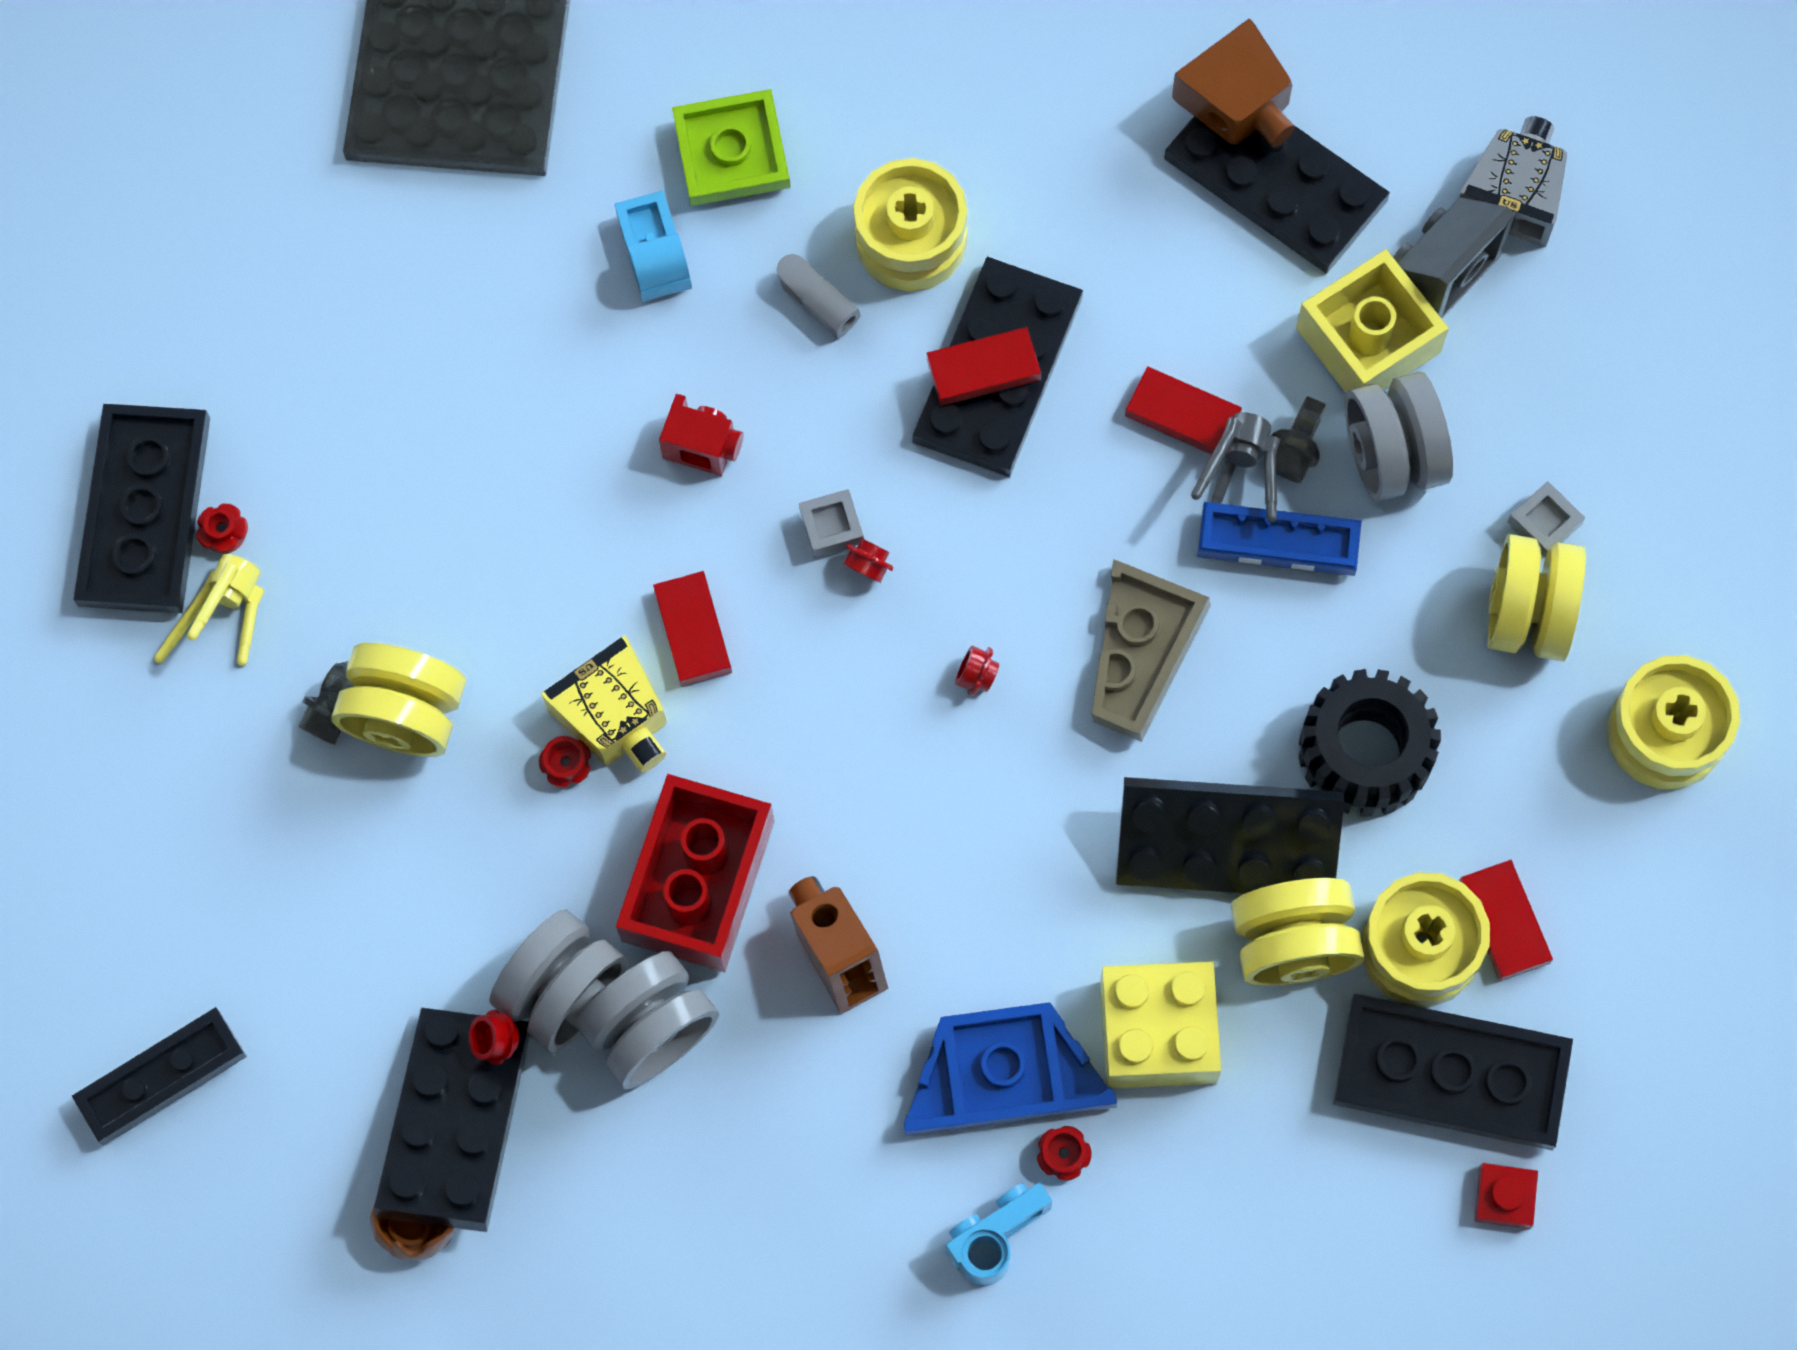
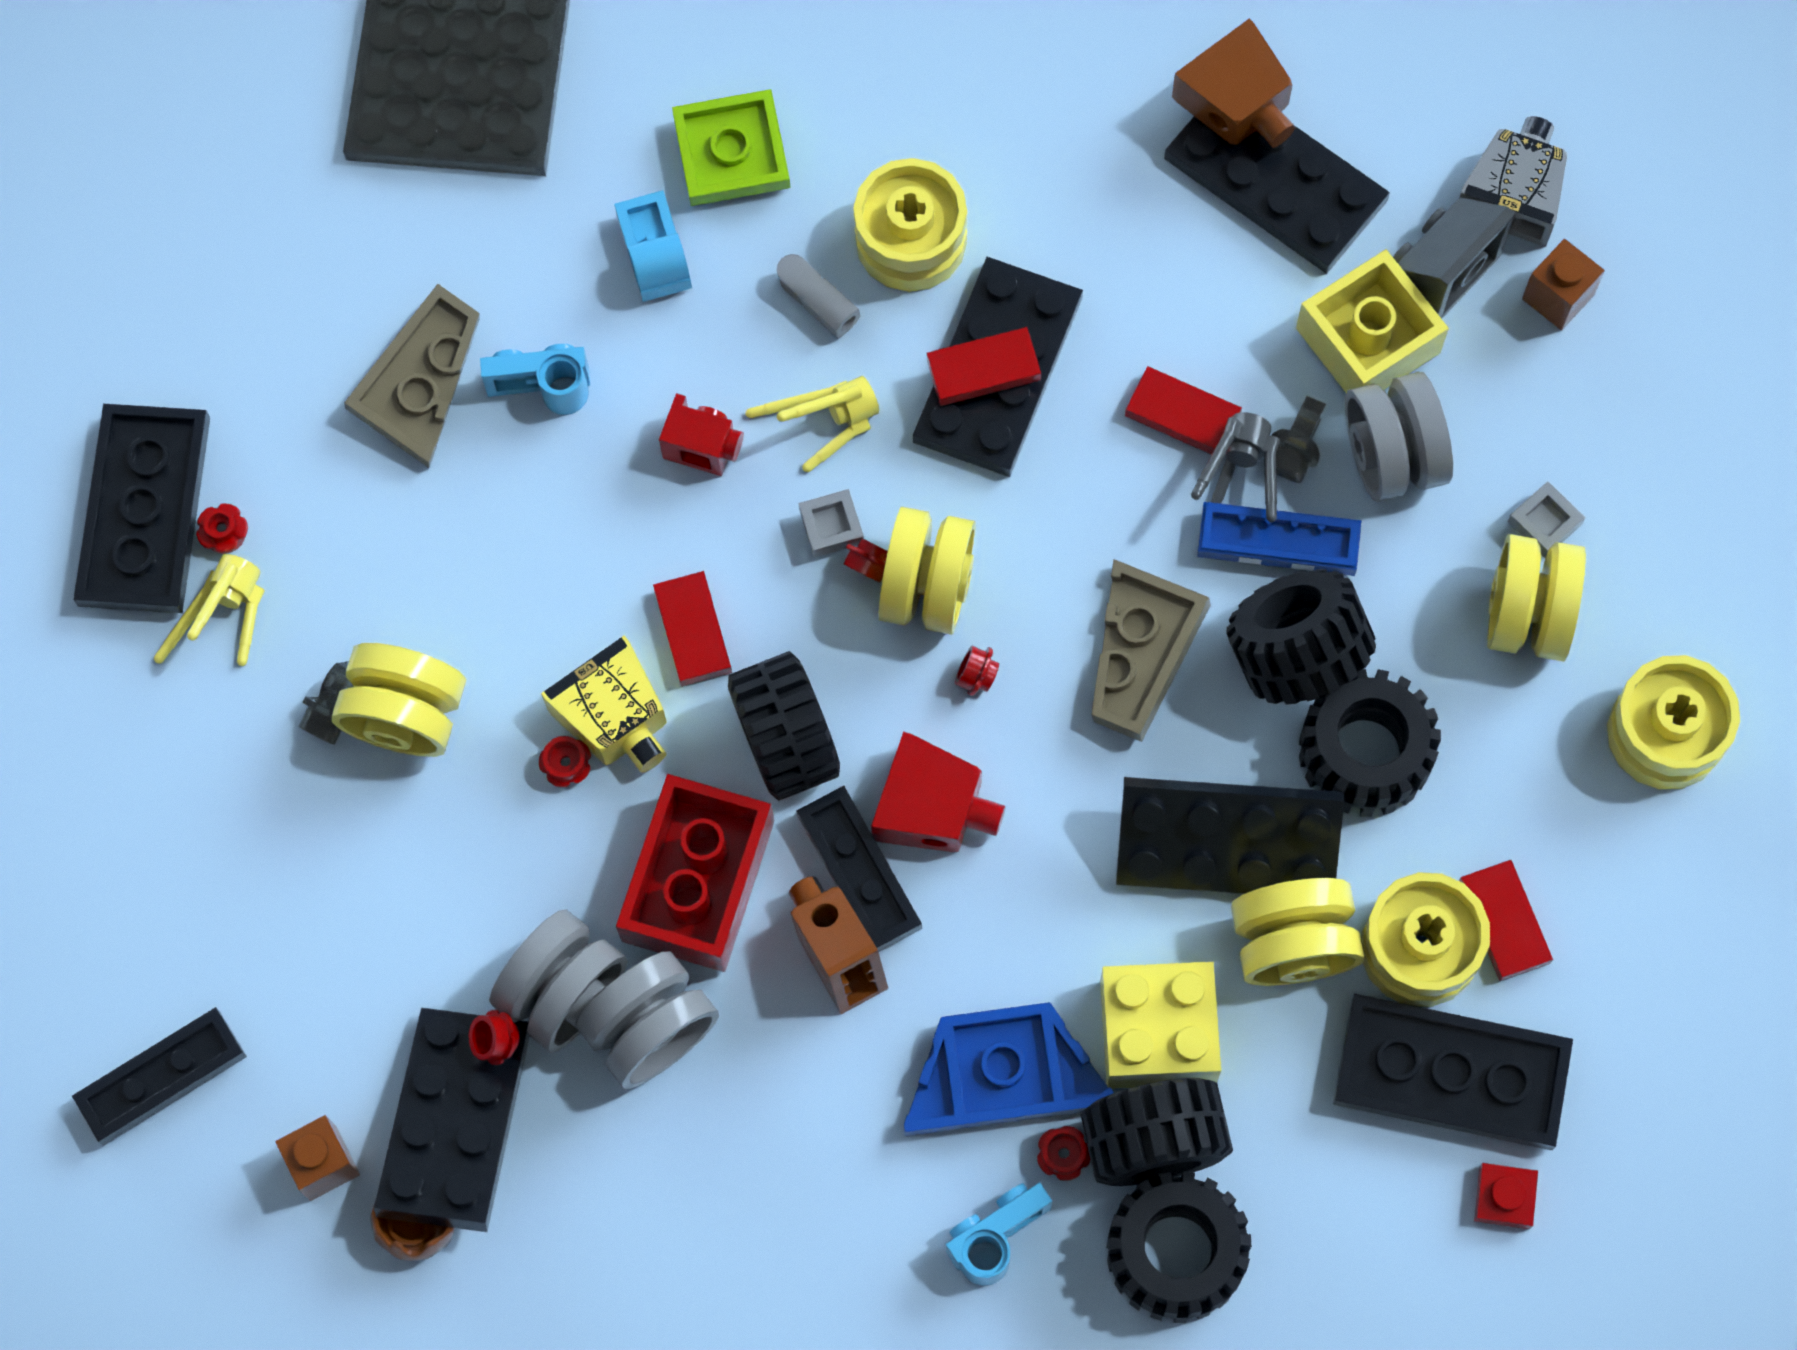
(317, 1158): none -> dark orange brick
(418, 375): none -> dark tan wing
(521, 372): none -> medium azure plate
(784, 725): none -> black tyre
(848, 403): none -> light yellow plant
(859, 868): none -> black plate
(932, 799): none -> red torso
(934, 571): none -> light yellow wheel
(1156, 1131): none -> black tyre
(1189, 1200): none -> black tyre
(1301, 636): none -> black tyre
(1563, 284): none -> dark orange brick

